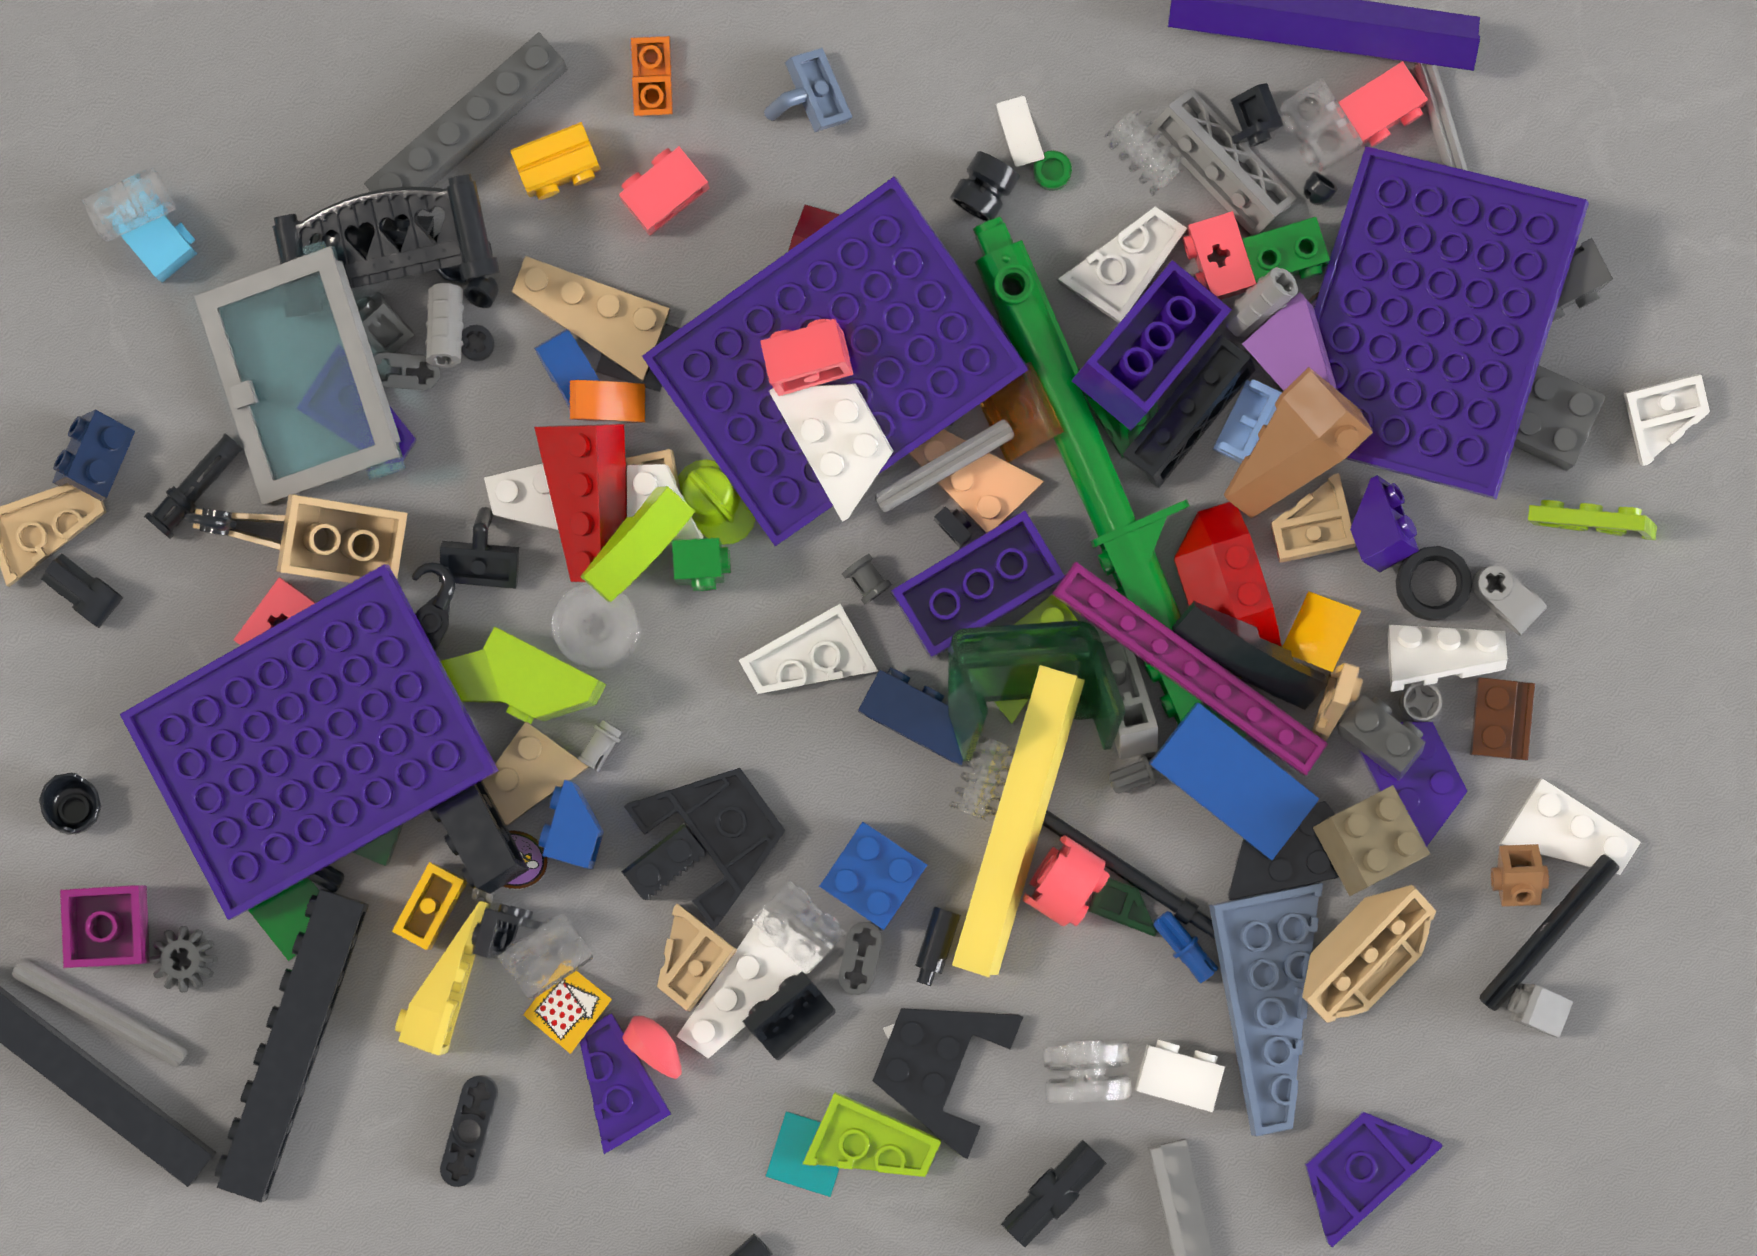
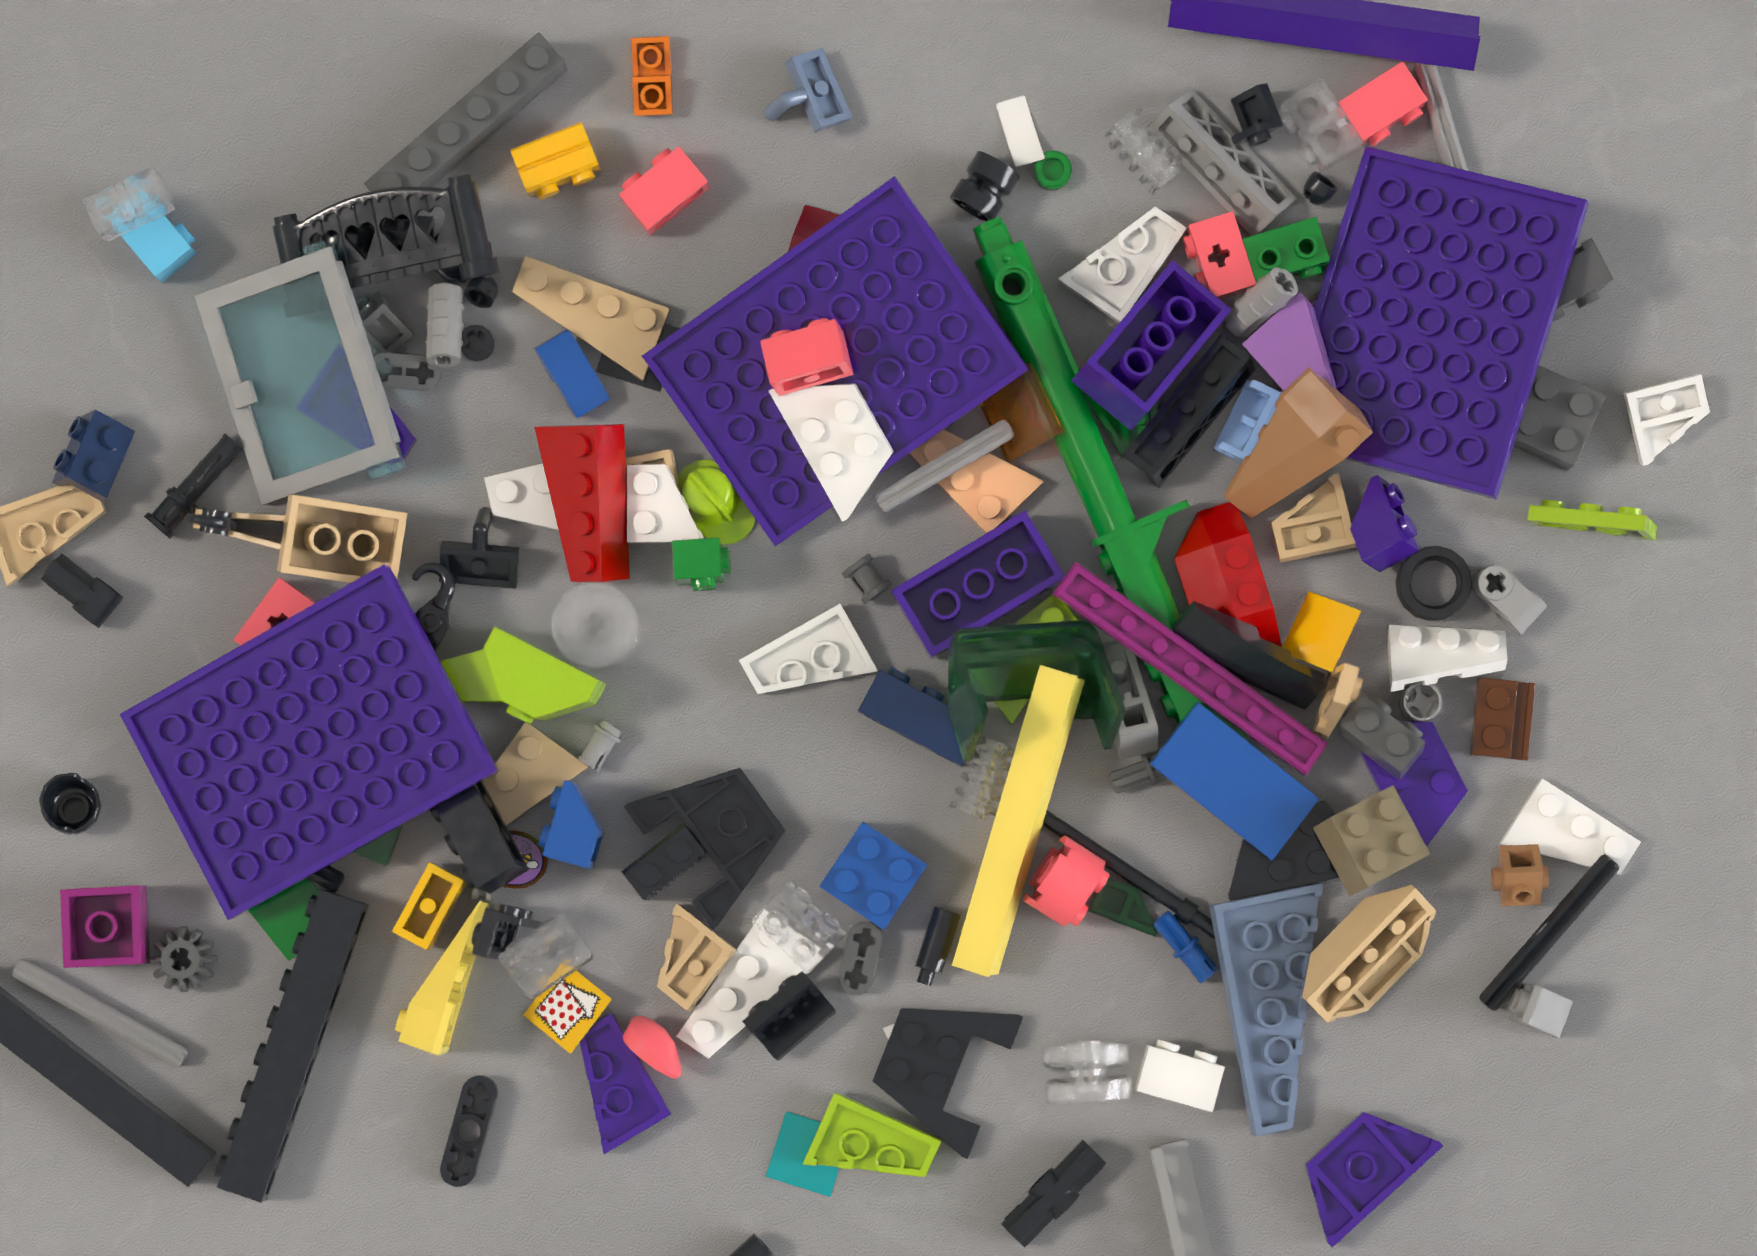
(607, 401): orange slope -> none
(637, 542): lime slope -> none
(954, 525): black plate -> none

